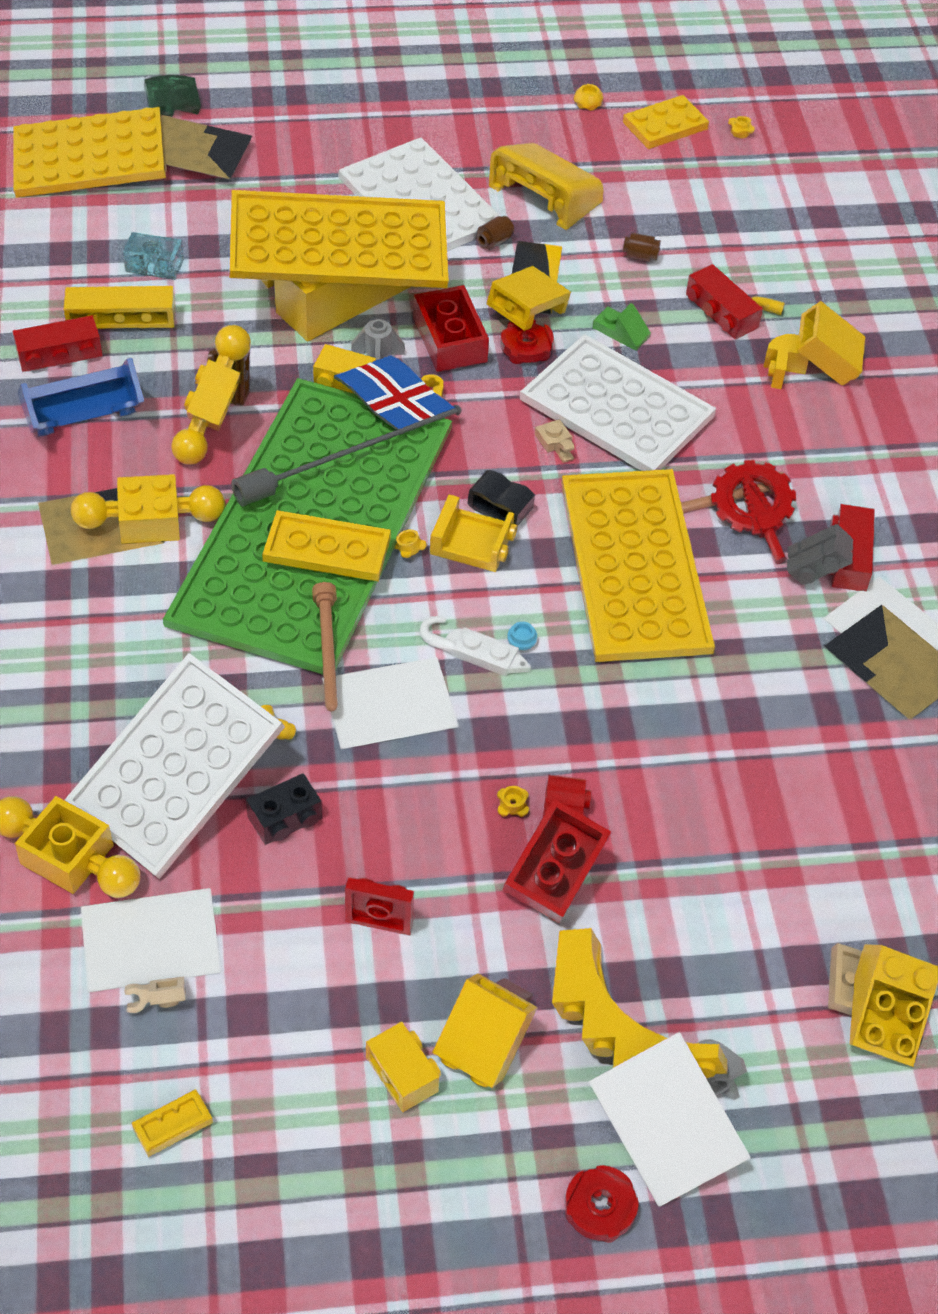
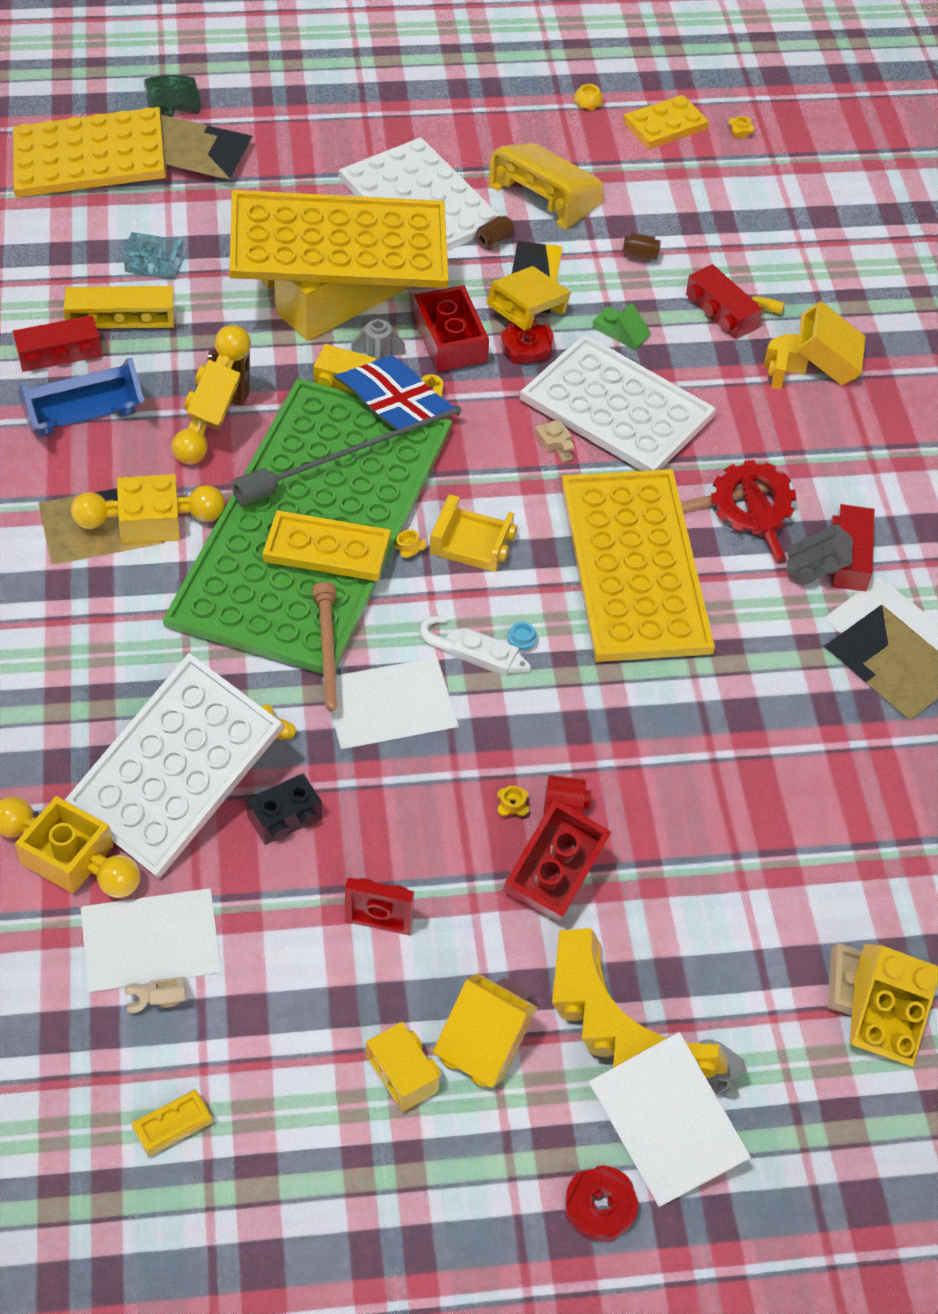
(497, 496): black brick -> none

